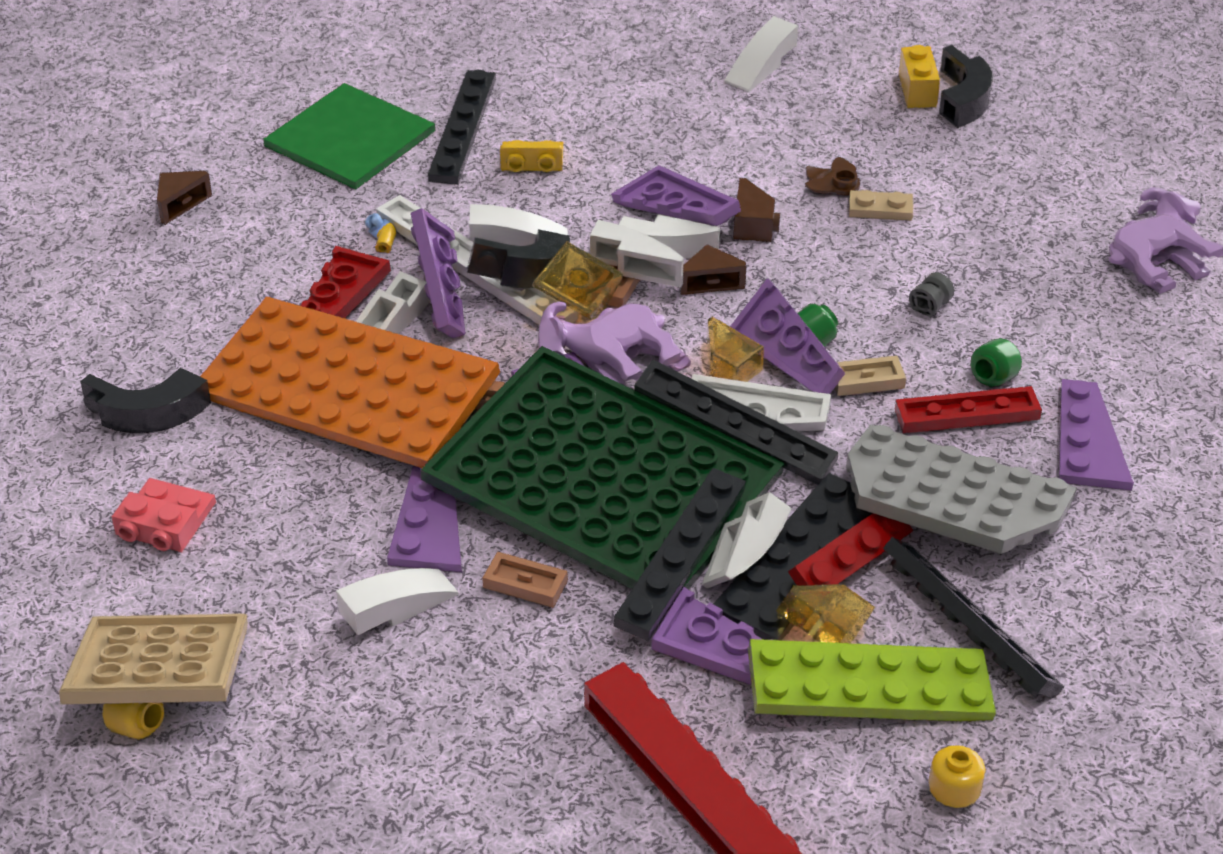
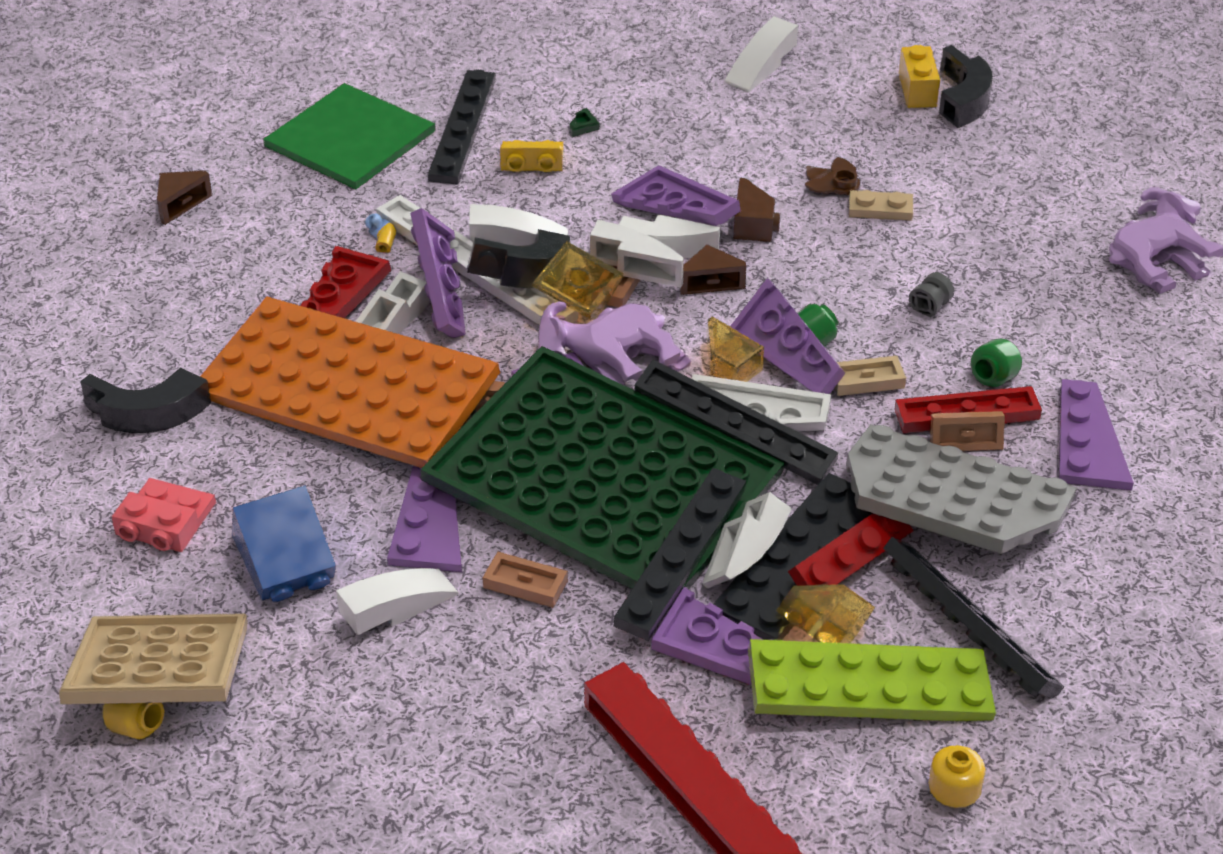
(283, 544): none -> blue slope
(583, 123): none -> dark green tile
(968, 430): none -> nougat plate

